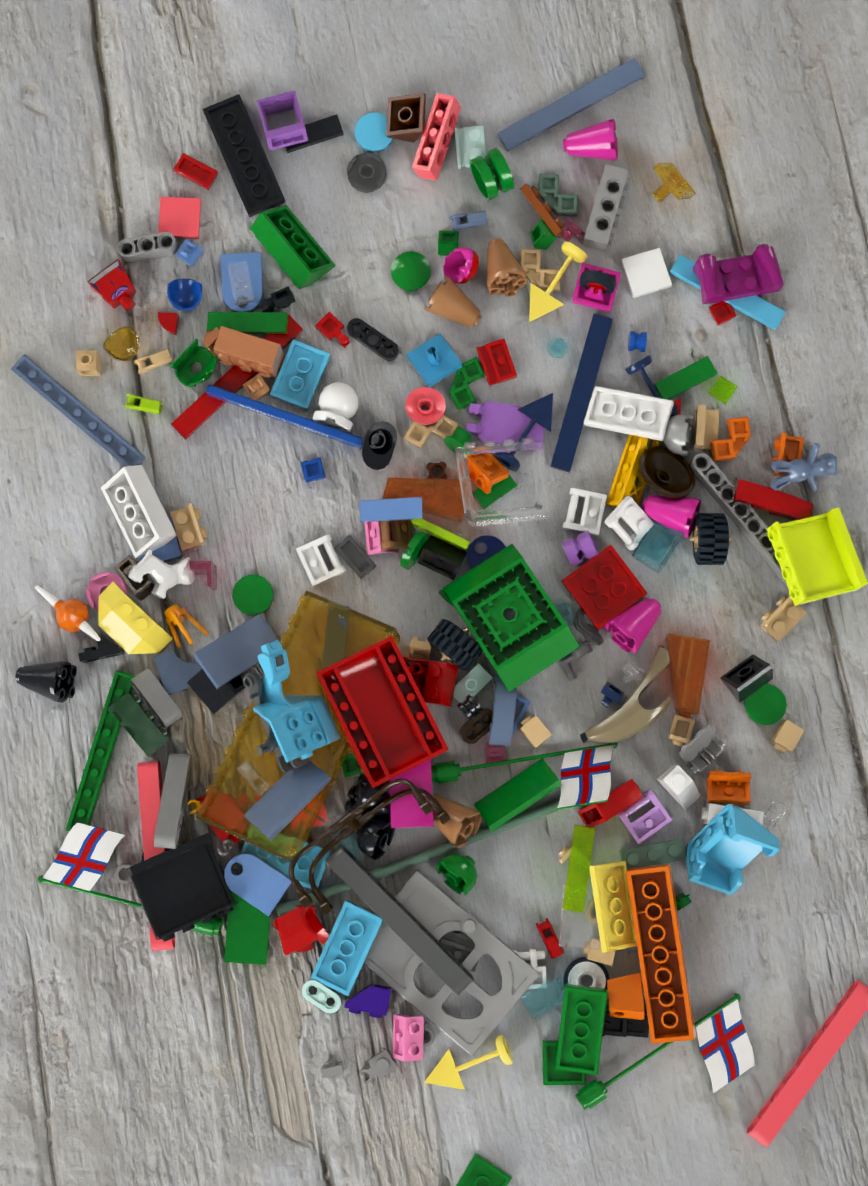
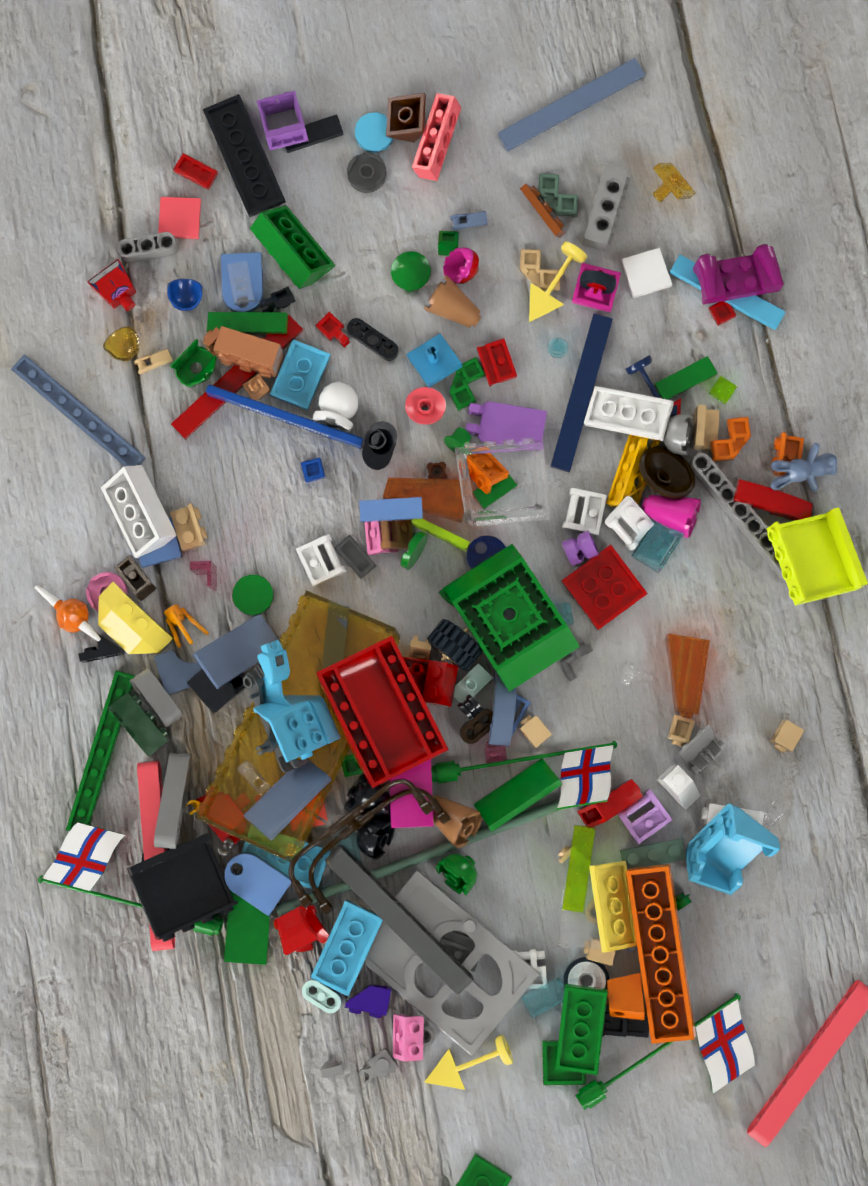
(49, 679): black cone -> none
(88, 362): tan brick -> none
(122, 875): light grey tile -> none
(145, 405): lime bar -> none
(163, 574): white animal -> none
(169, 321): red tile -> none
(189, 252): medium blue tile -> none
(419, 433): tan tile -> none
(441, 557): black panel -> none
(469, 144): light aqua plate -> none
(492, 174): green wheel -> none
(503, 270): medium nougat cone -> none
(541, 413): dark blue piece -> none
(542, 236): green slope -> none
(550, 941): red bar -> none
(572, 229): clear pink tile -> none
(587, 630): dark grey piece -> none
(594, 141): dark pink cone -> none
(611, 694): dark blue tile -> none
(631, 717): dark tan piece -> none
(634, 624): dark pink cone -> none
(637, 341): blue wheel -> none
(710, 539): black wheel -> none
(728, 787): orange bracket -> none
(747, 677): black slope -> none
(766, 705): green tile -> none
(783, 618): tan bracket -> none

